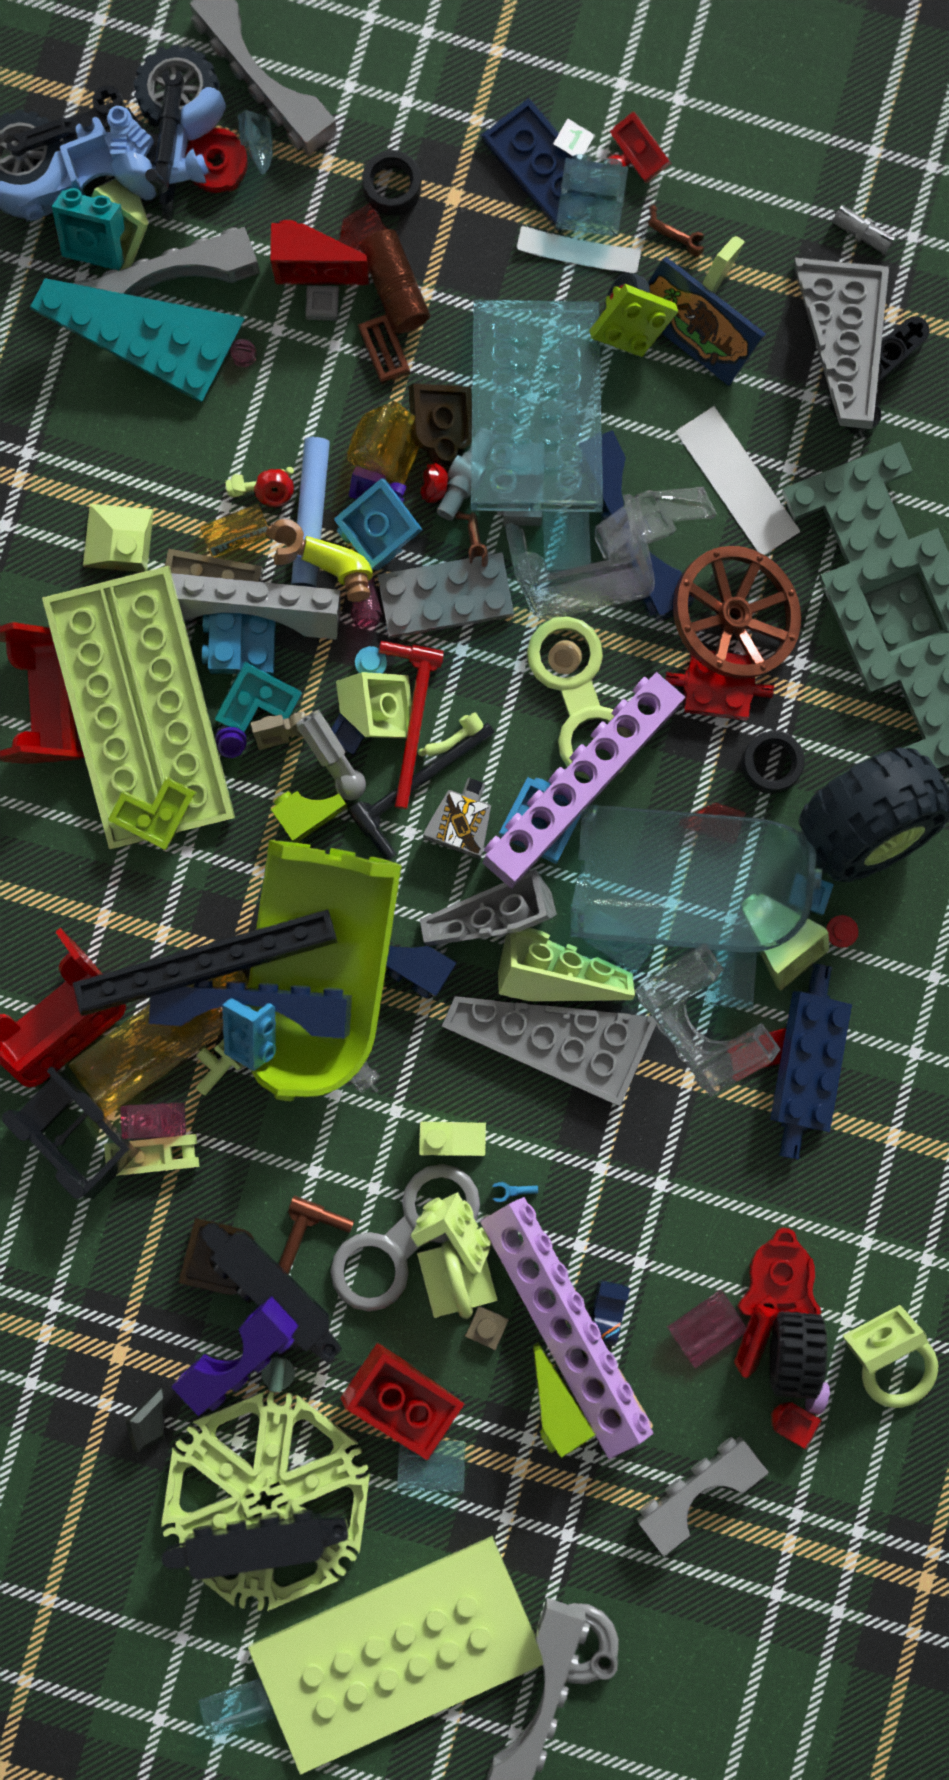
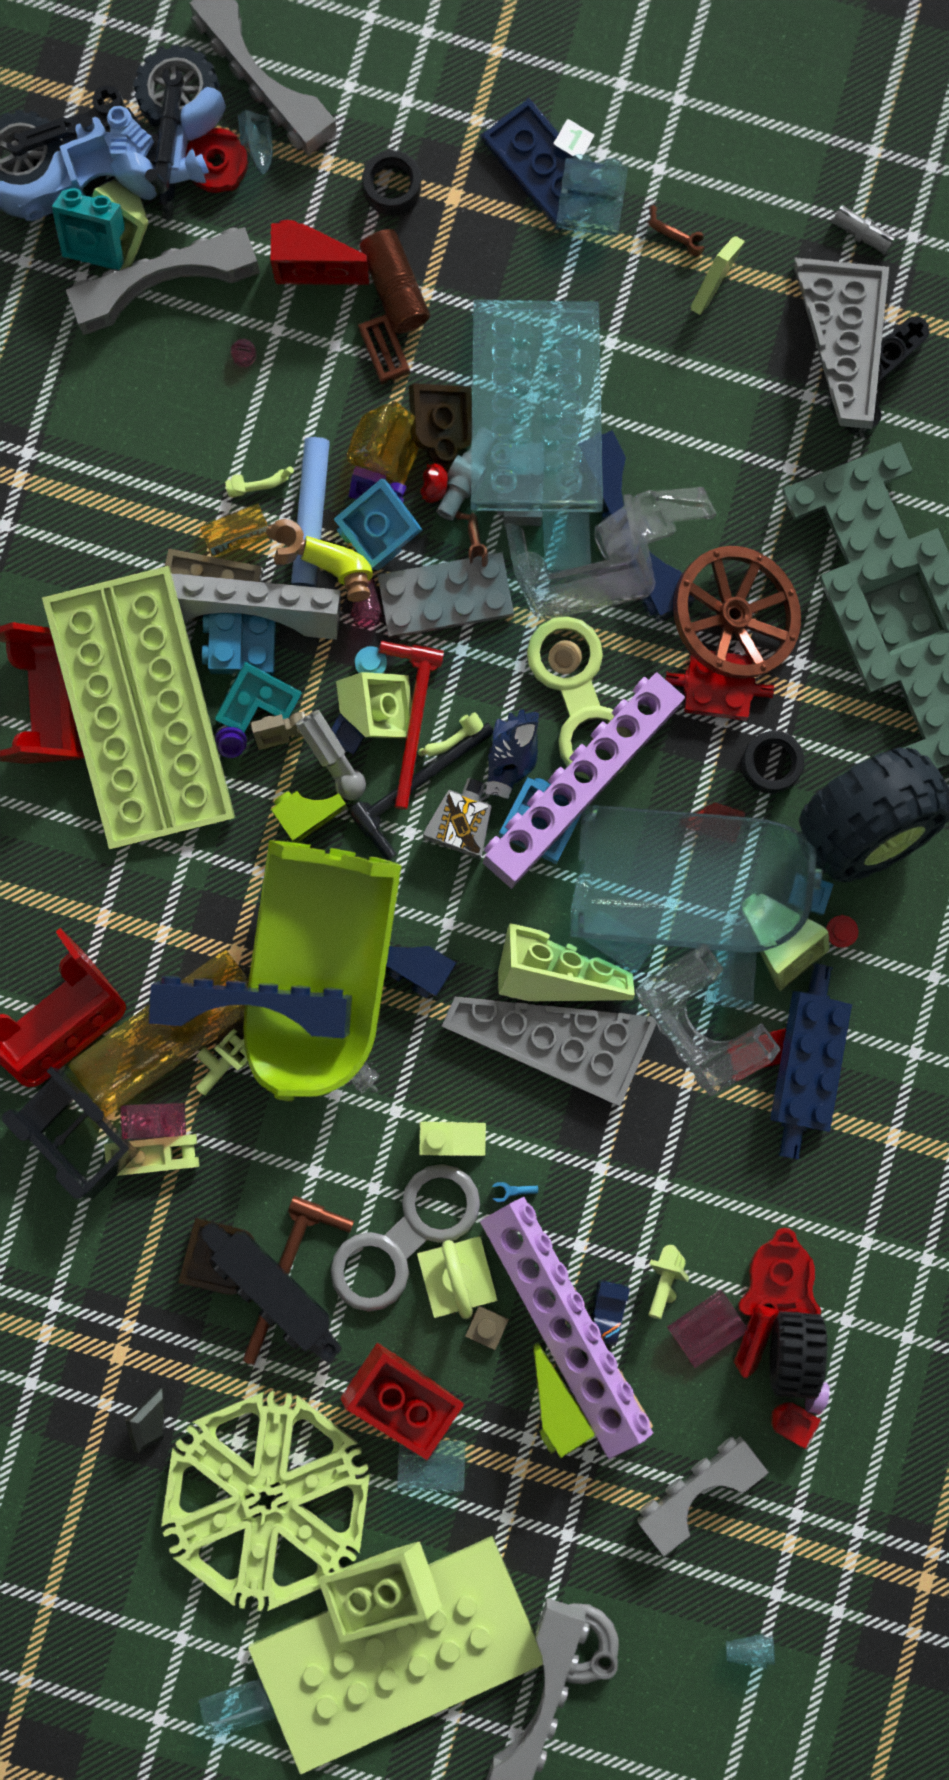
(118, 538): yellowish green slope -> none
(157, 821): lime plate -> none
(158, 337): teal wing -> none
(204, 962): black tile -> none
(249, 1034): dark azure bracket -> none
(256, 1545): black hinge -> none
(262, 1334): dark purple arch -> none
(270, 479): red plate -> none
(278, 1374): sand green plate -> none
(322, 303): light grey tile -> none
(359, 226): clear red tile -> none
(380, 1593): none -> yellowish green slope
(457, 1221): yellowish green bracket -> none
(492, 912): light grey wedge -> none
(516, 744): none -> dark blue piece
(578, 251): white sticker -> none
(632, 315): lime plate -> none
(639, 148): red plate -> none
(670, 1267): none -> yellowish green arm
(705, 323): tile -> none
(737, 481): white sticker -> none
(752, 1651): none -> clear light blue cone
(886, 1341): yellowish green tile -> none

